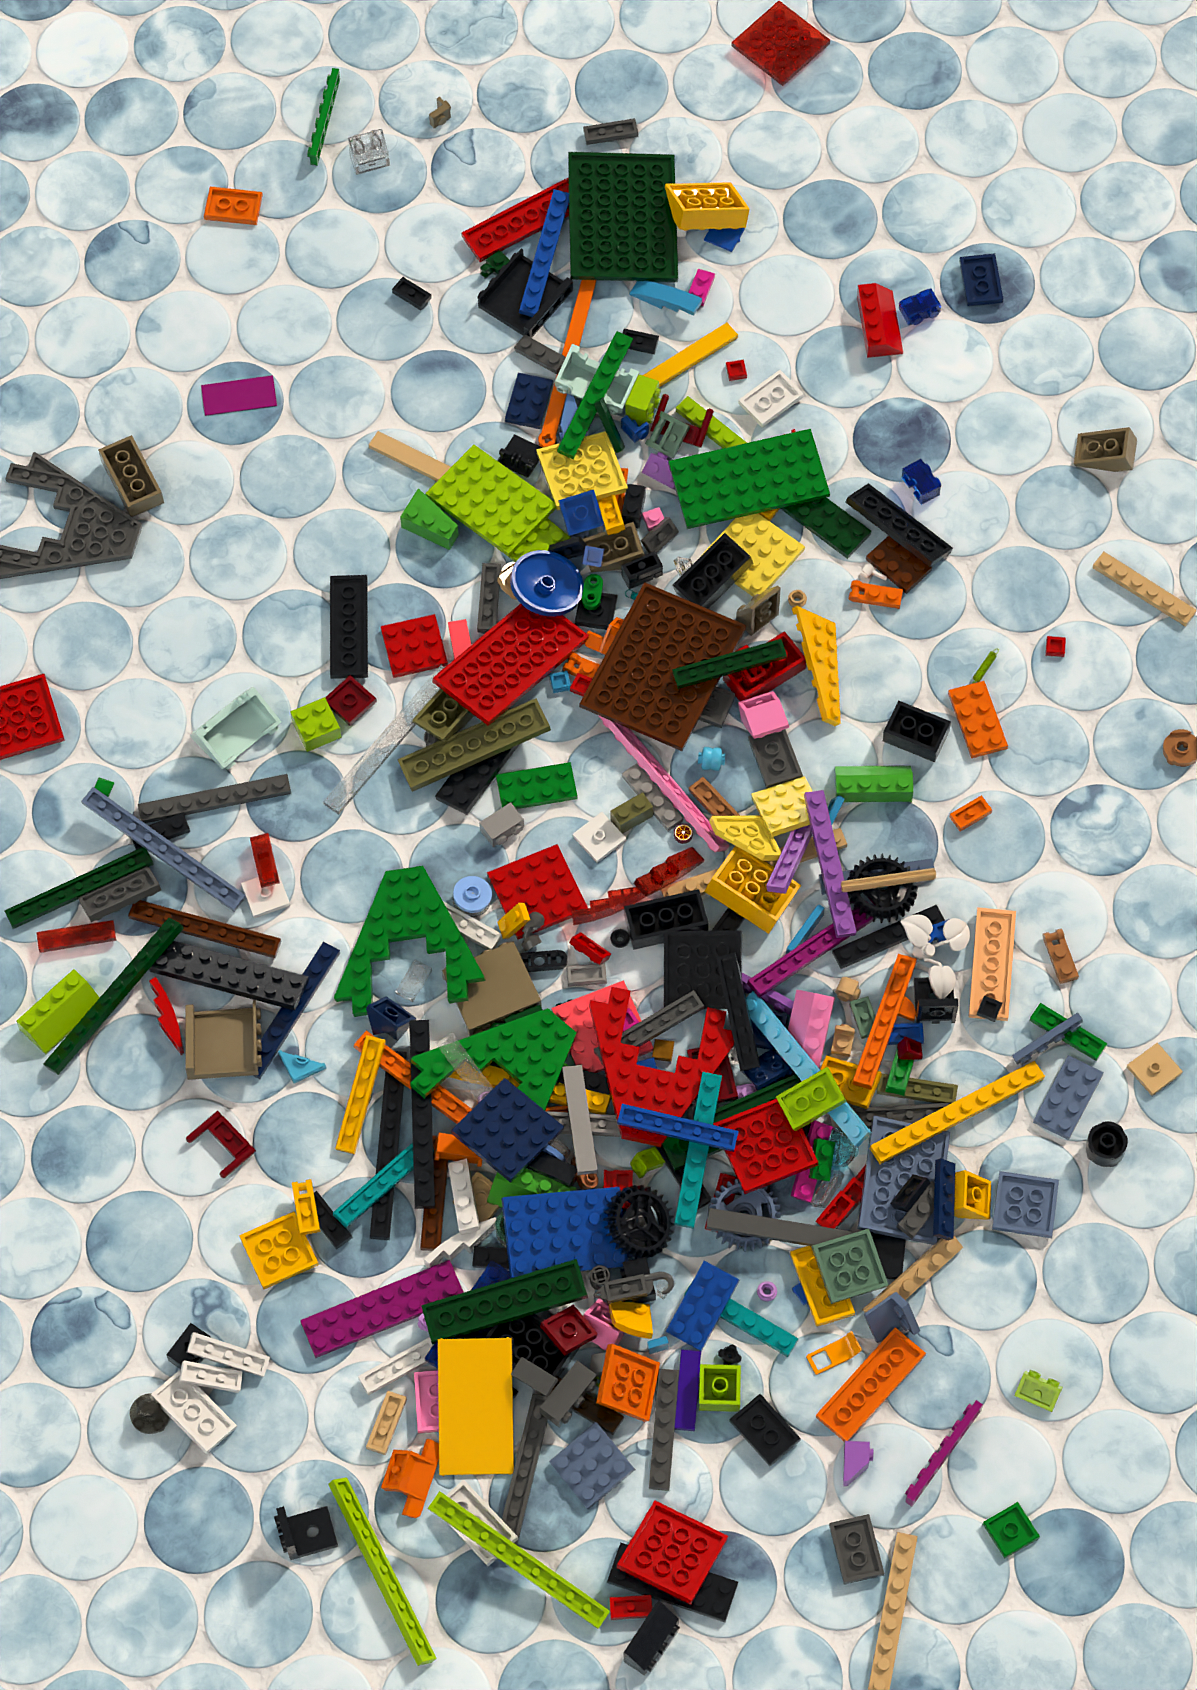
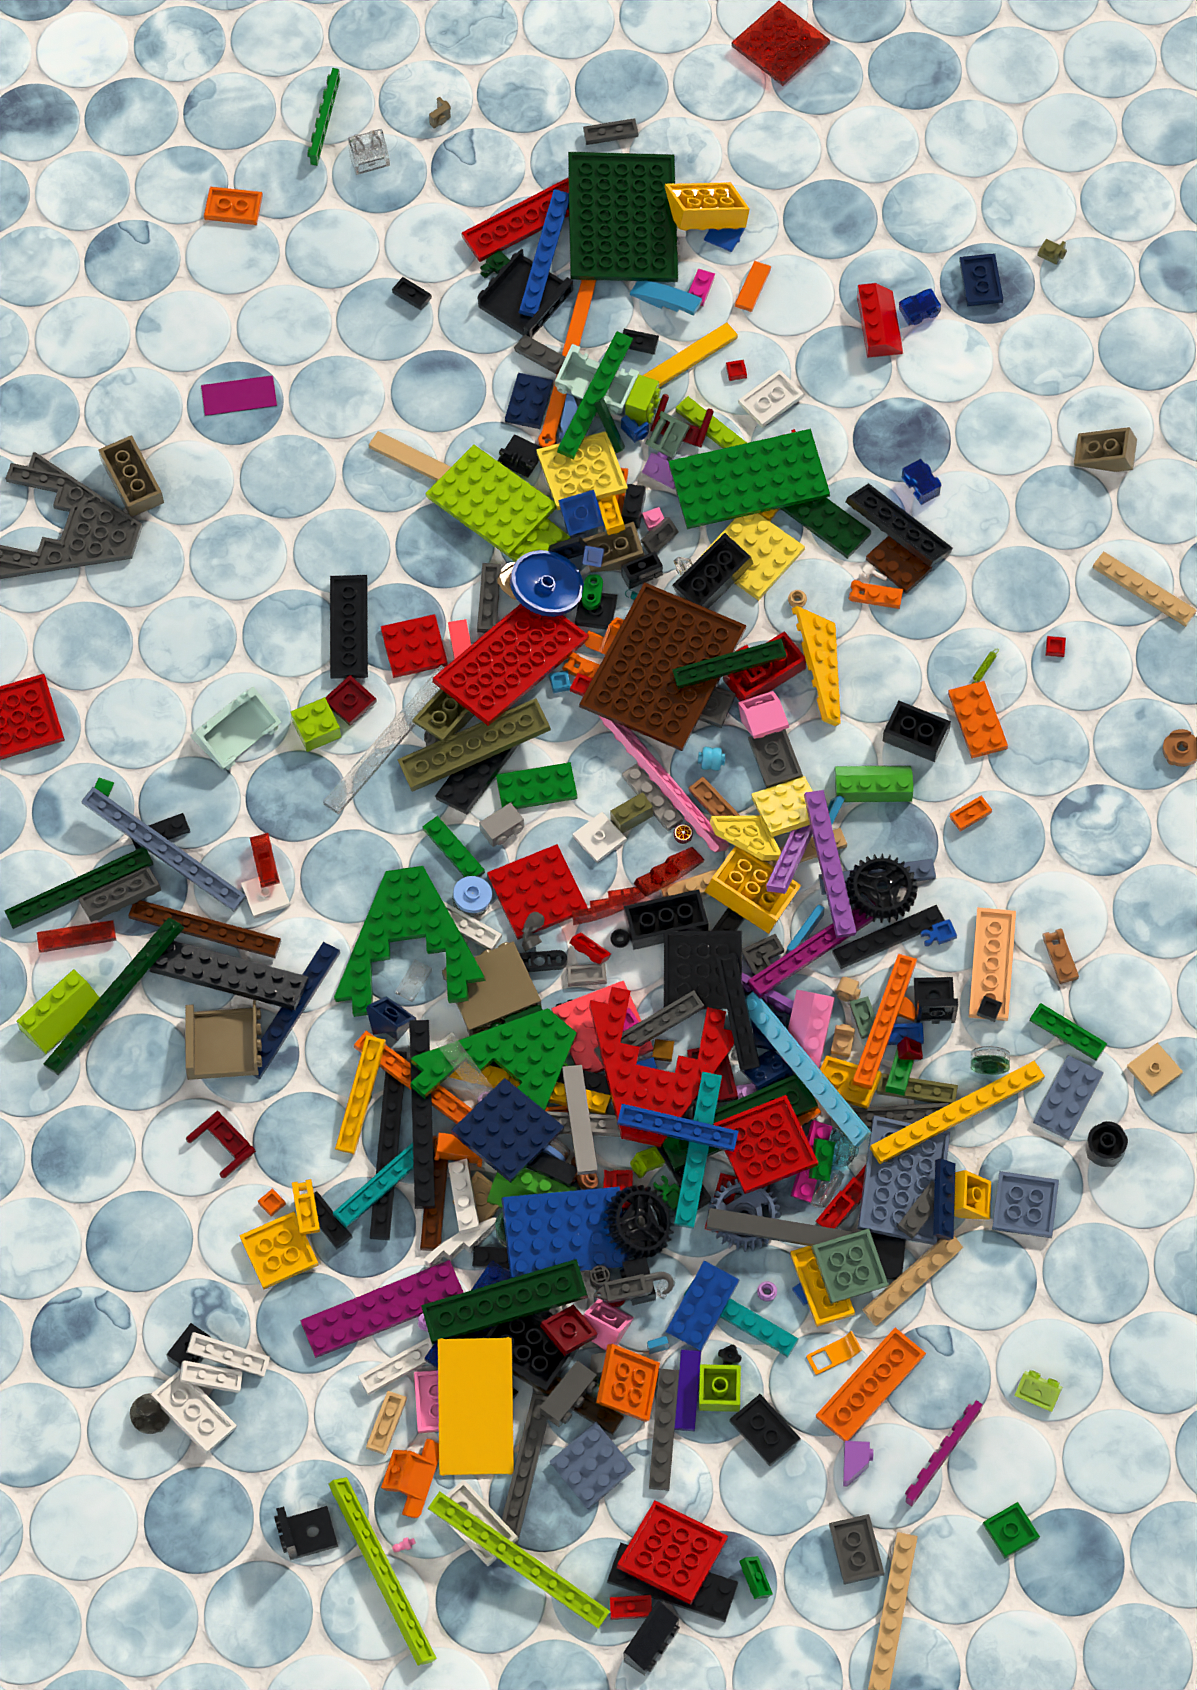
(168, 1019): red slope -> none
(214, 798): dark grey plate -> none
(271, 1202): none -> orange tile
(300, 1067): medium azure tile -> none
(405, 1544): none -> bright pink piece
(429, 521): bright green wedge -> none
(452, 848): none -> green plate
(513, 920): yellow plate -> none
(534, 1377): dark grey slope -> none
(632, 1318): yellow plate -> none
(669, 1193): none -> green plate
(753, 286): none -> orange tile
(755, 1577): none -> green plate
(759, 610): dark tan slope -> none
(759, 953): none -> dark grey plate
(811, 1099): lime plate -> none
(888, 880): tan axle -> none
(889, 1314): sand blue bracket -> none
(910, 1193): black plate -> none
(956, 934): white plant -> none
(990, 1060): none -> clear green piece
(1052, 251): none -> olive bracket
(1055, 1034): sand blue plate -> none

